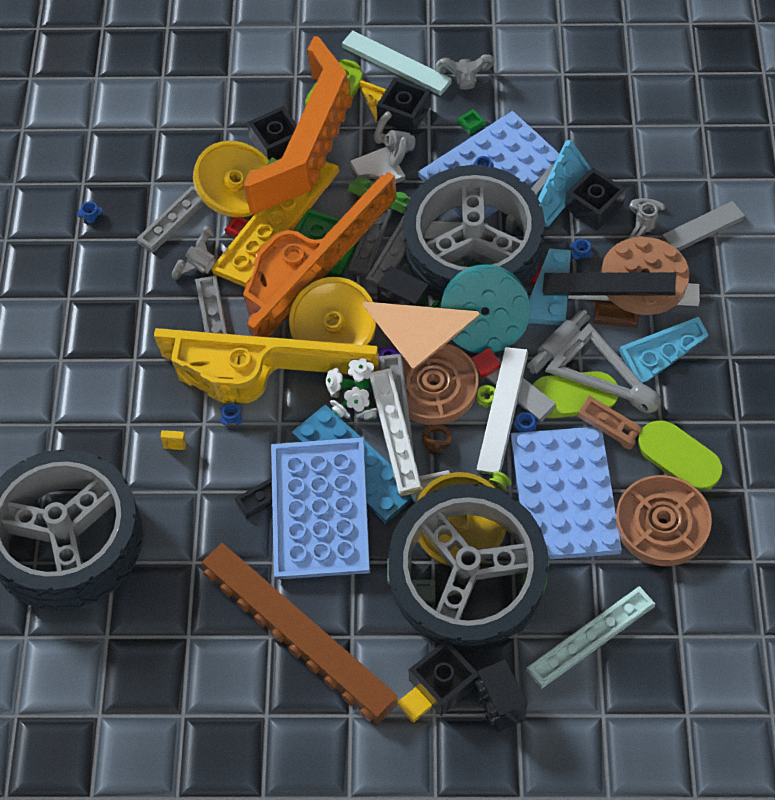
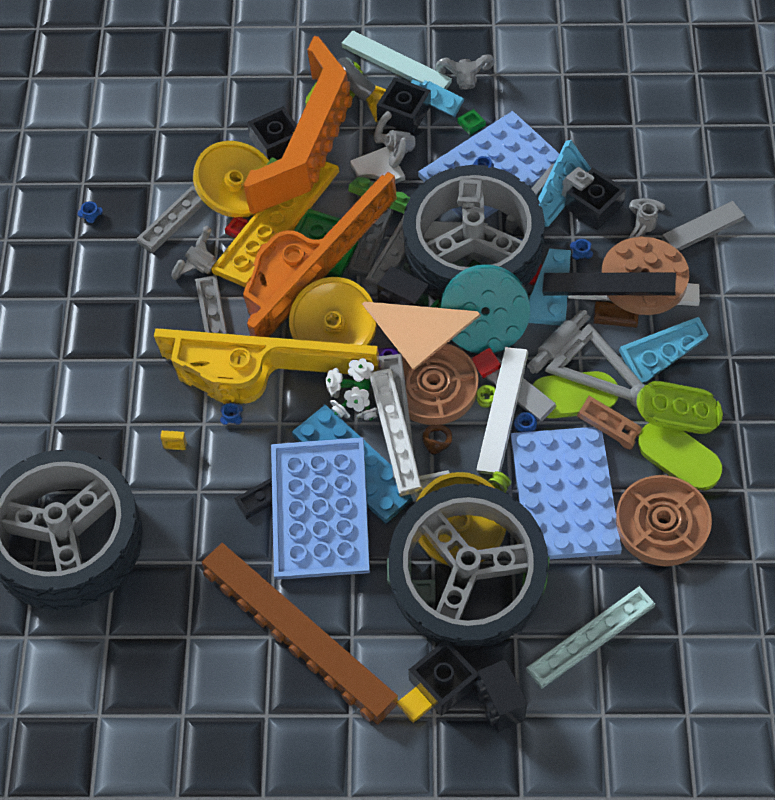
(358, 82): none -> dark grey cylinder
(442, 98): none -> medium azure hinge
(469, 193): none -> light grey bracket
(578, 178): none -> light grey bracket
(679, 407): none -> lime tile

